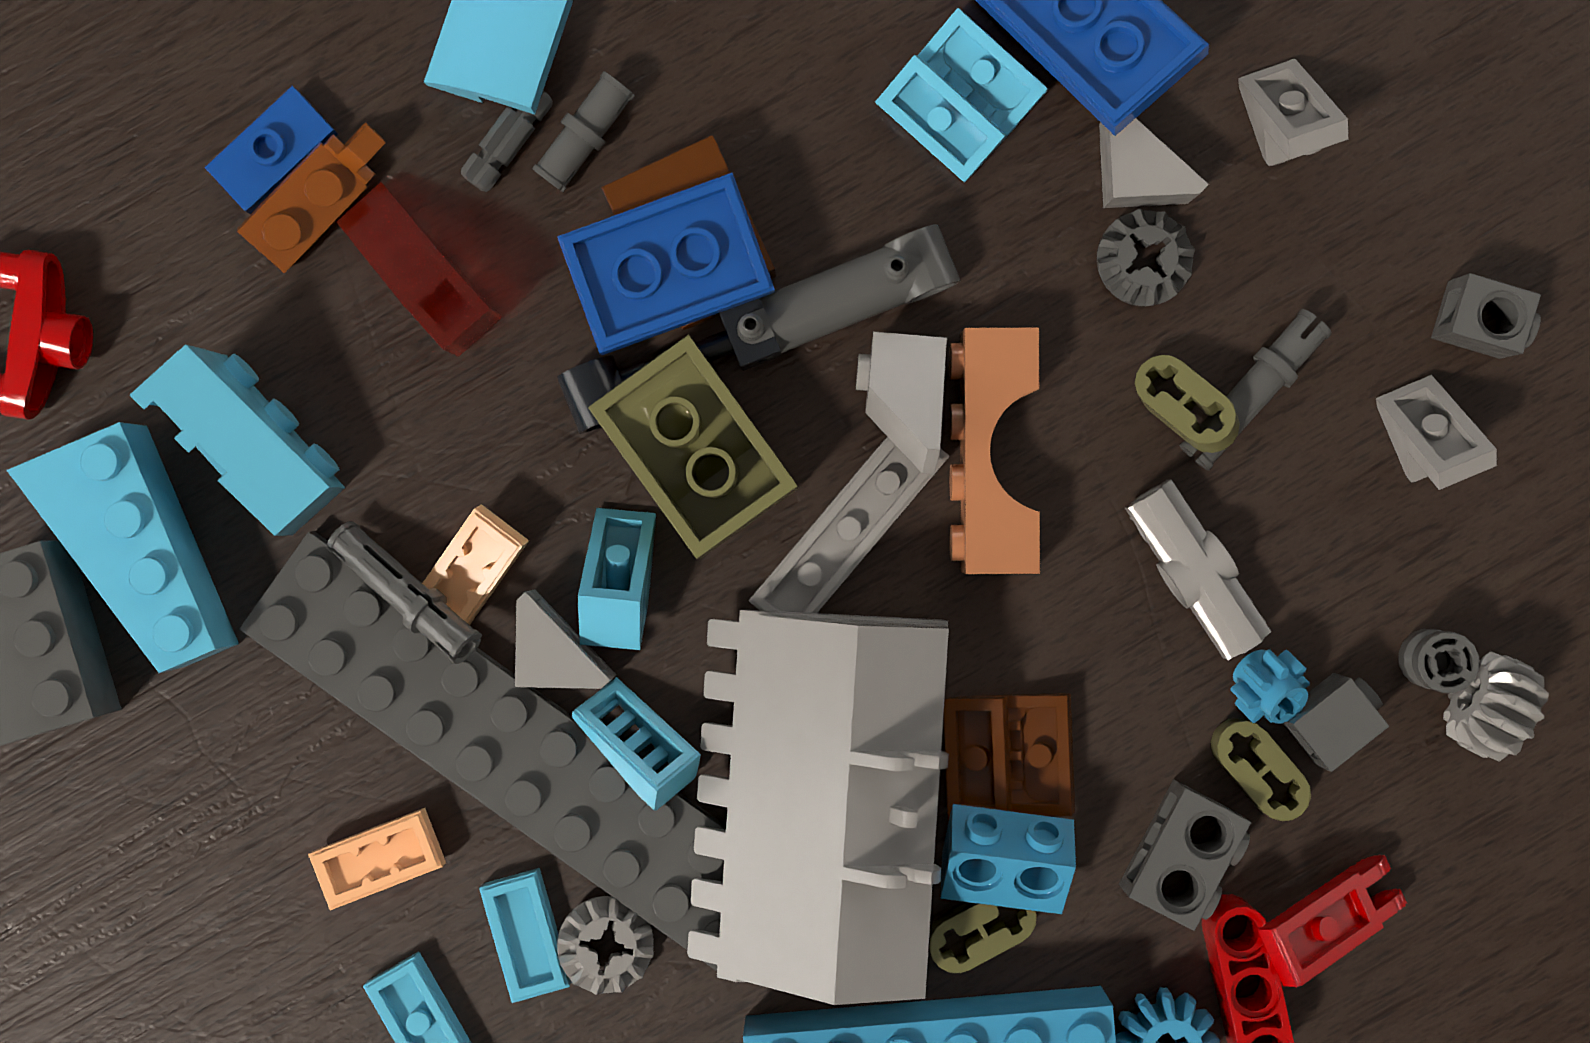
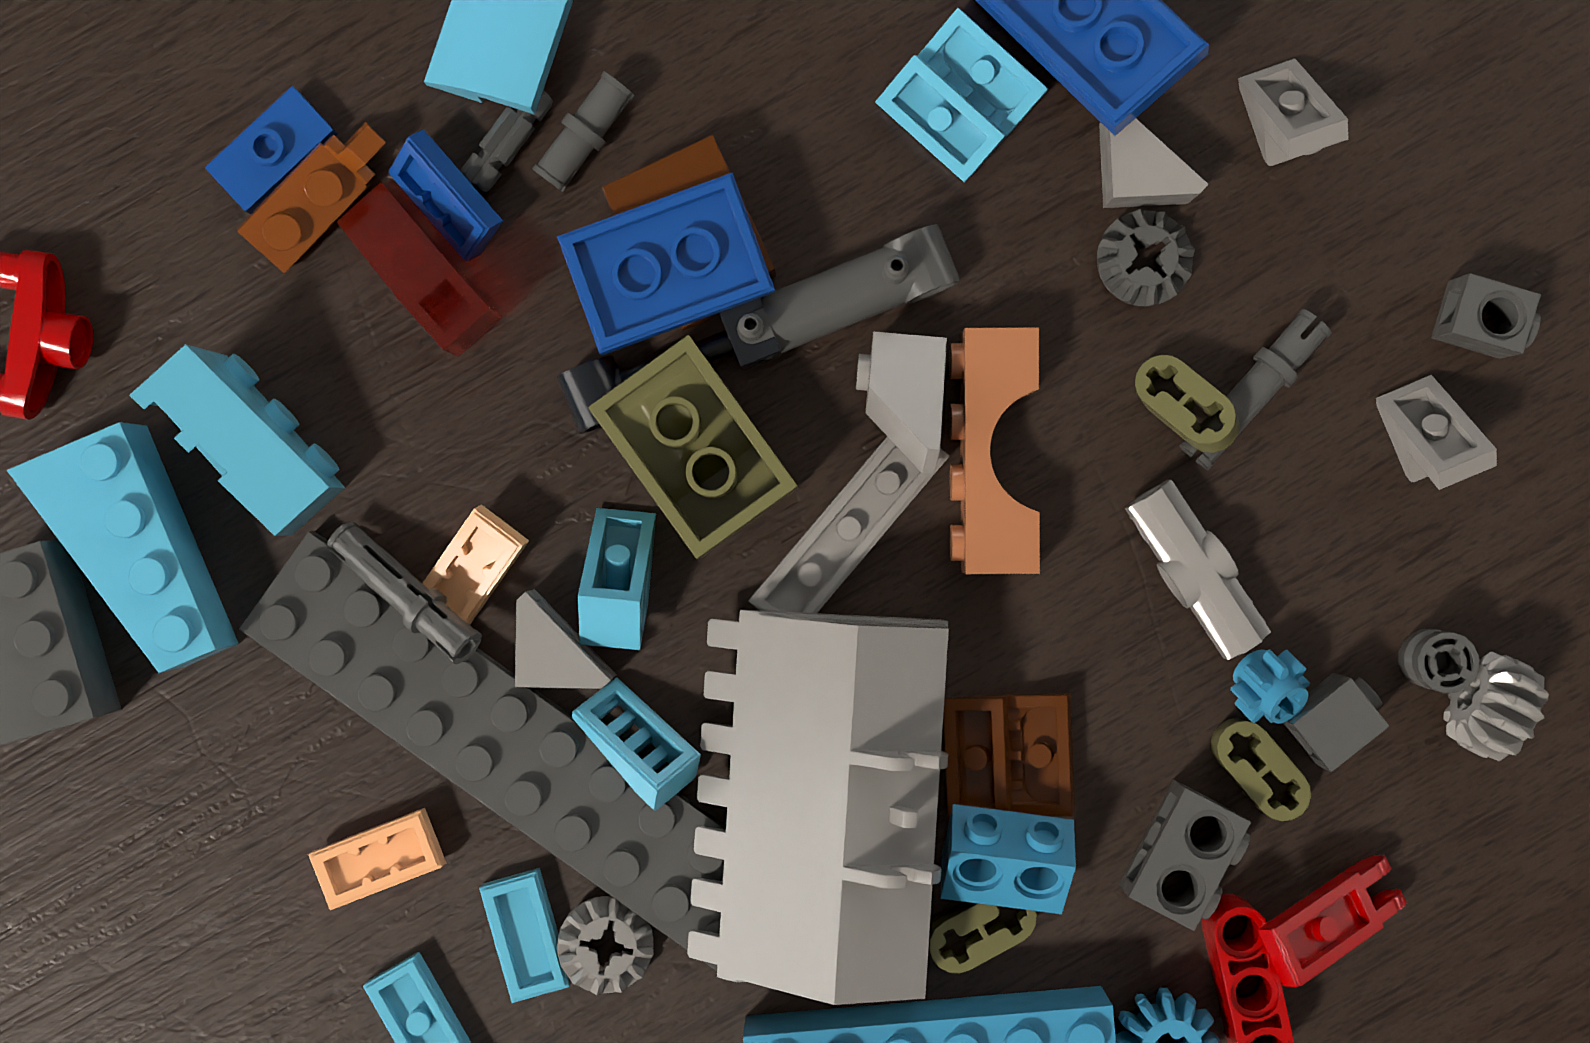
(444, 195): none -> blue plate

